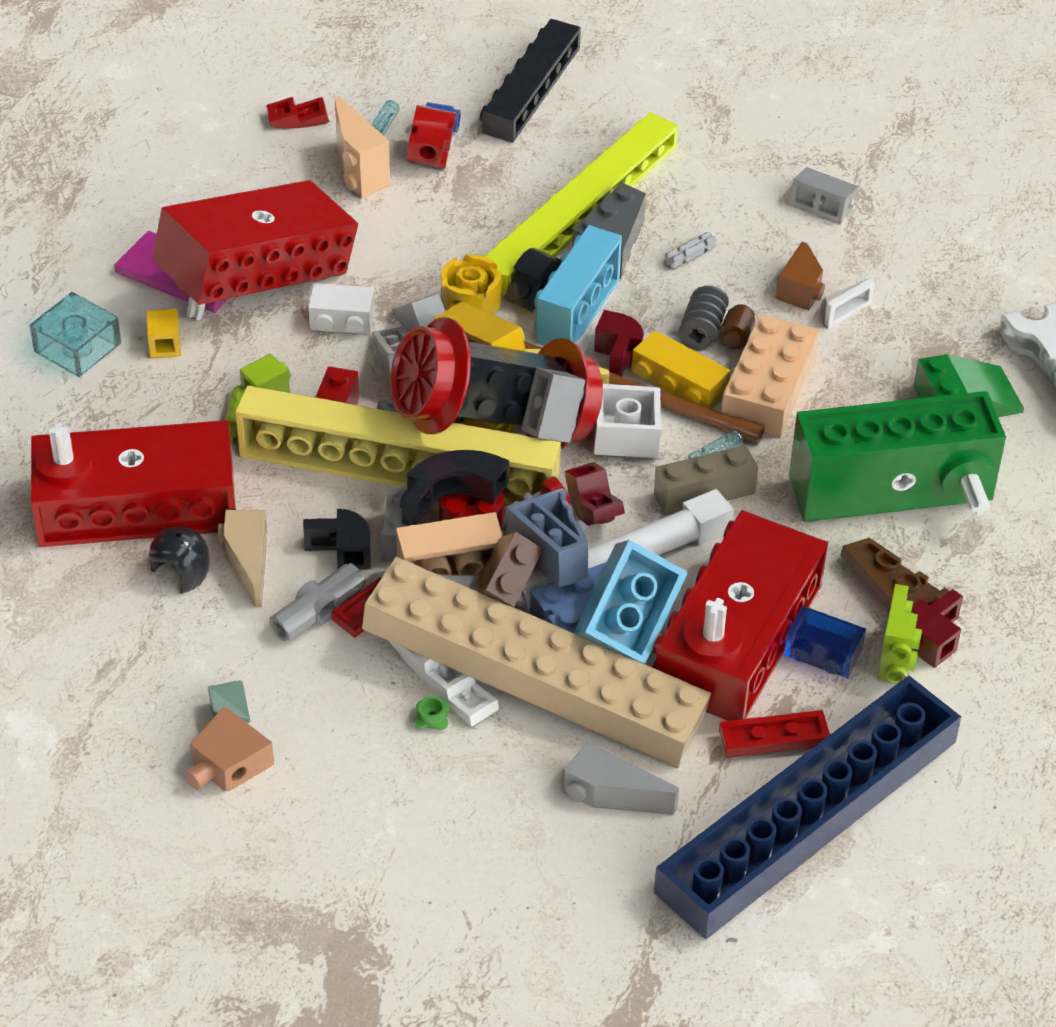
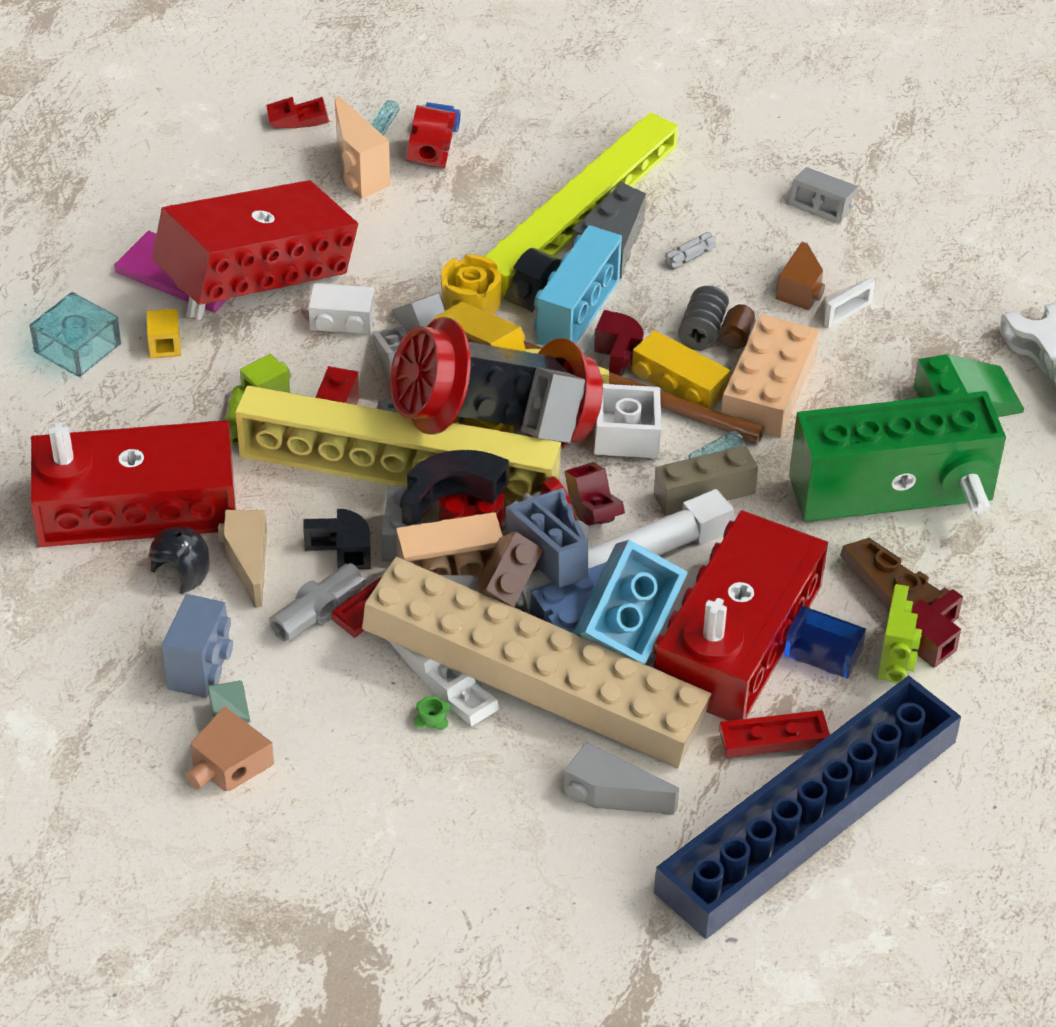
(197, 645): none -> sand blue brick
(530, 80): black brick -> none

